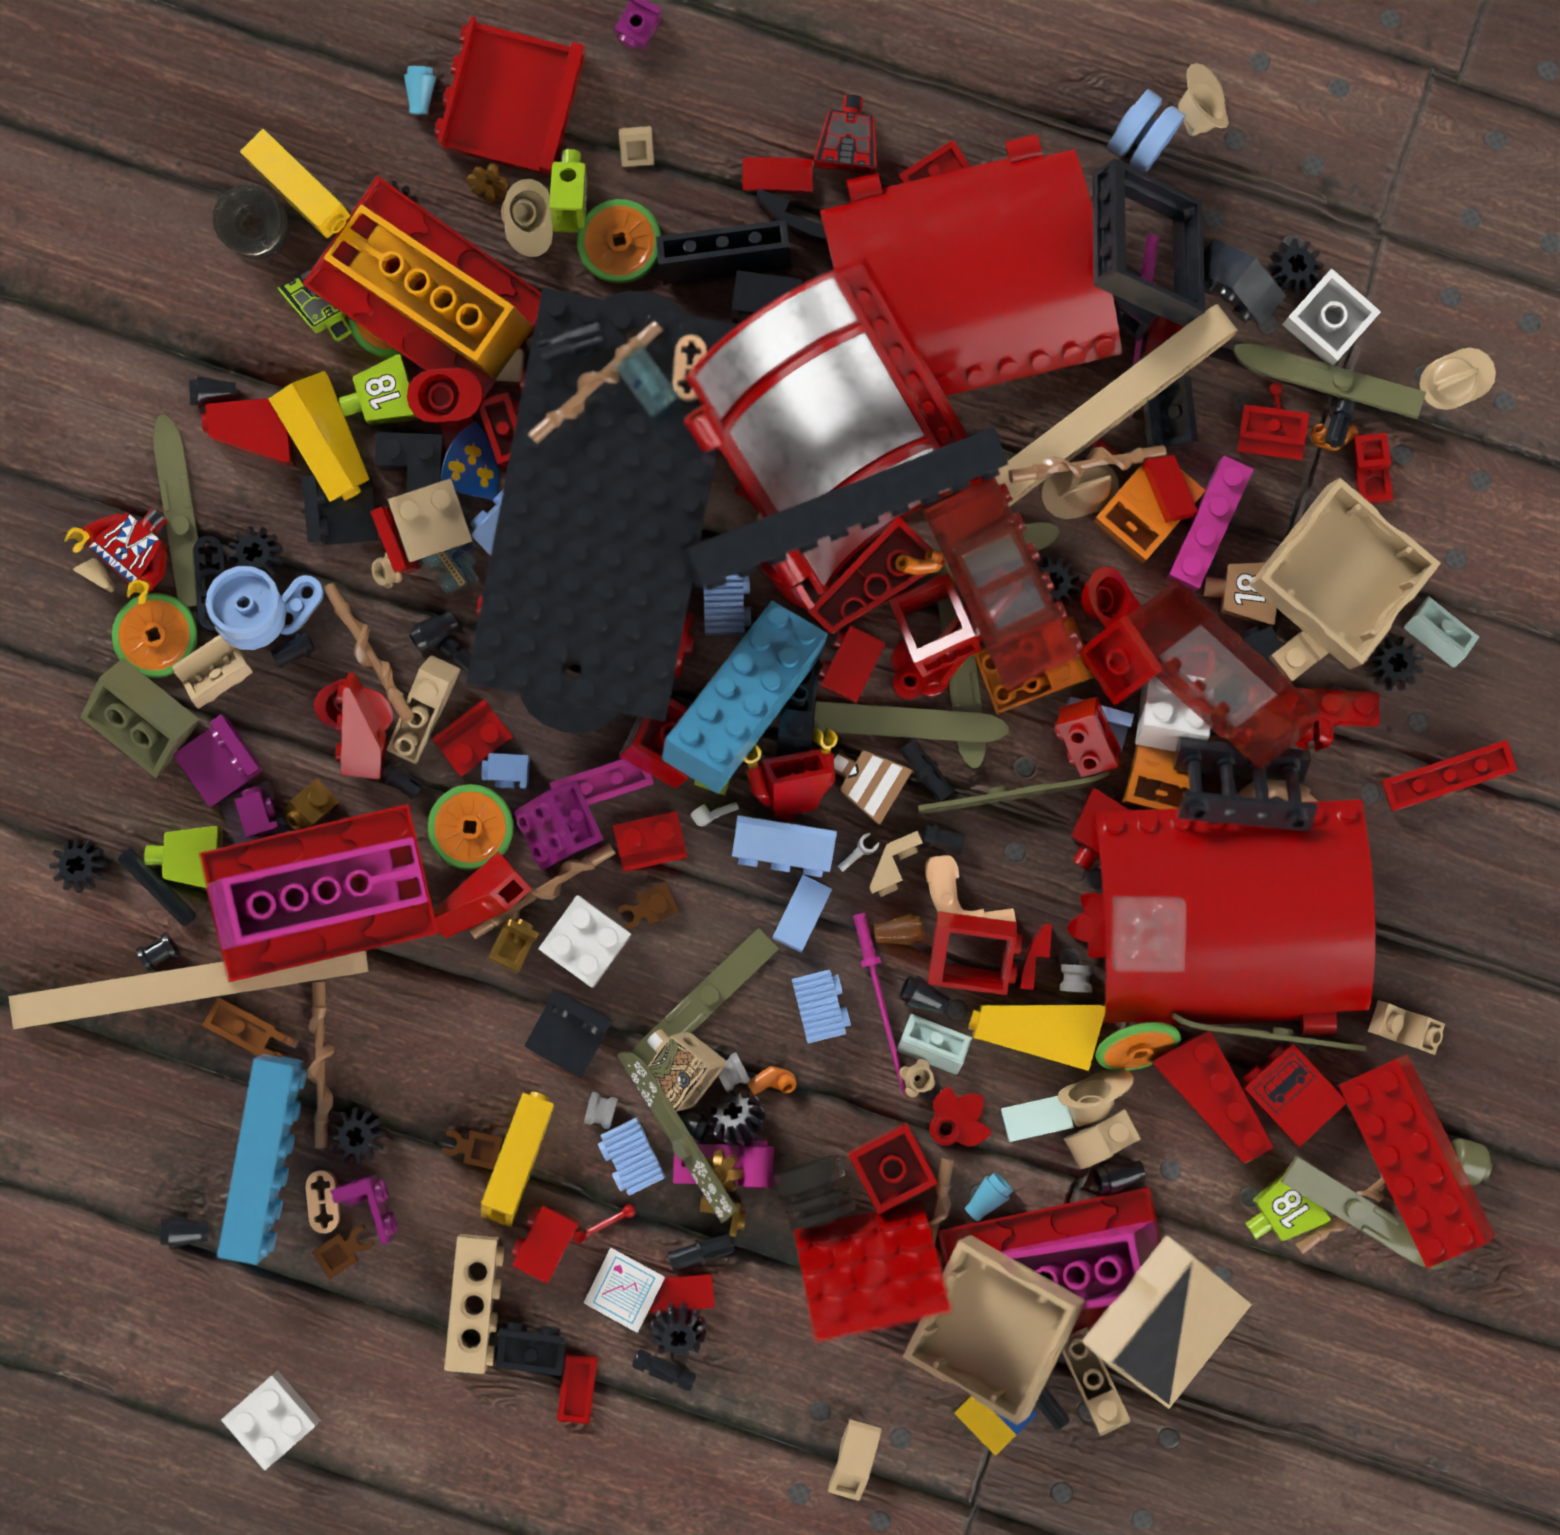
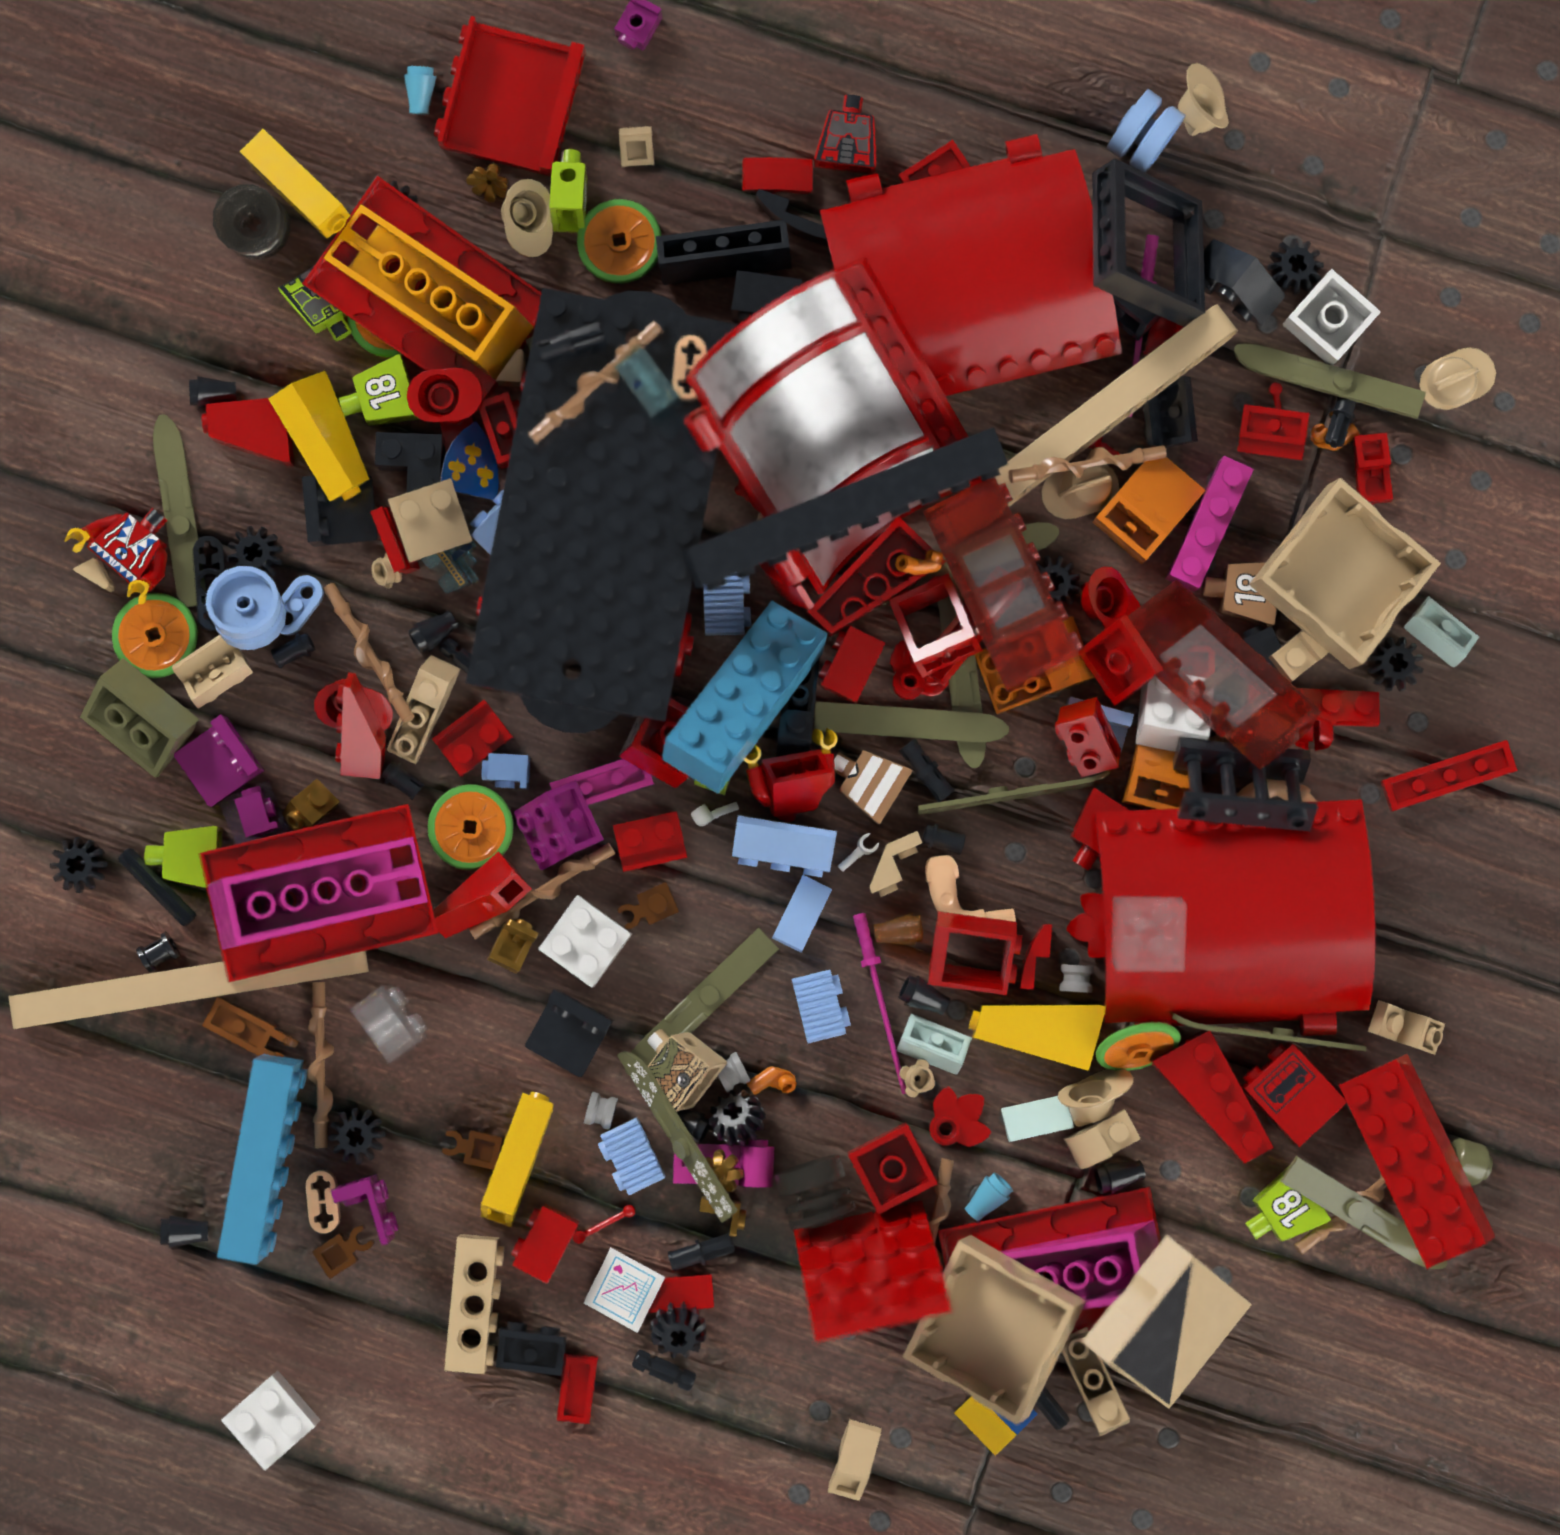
(390, 1022): none -> clear brick
(1169, 488): red tile -> none

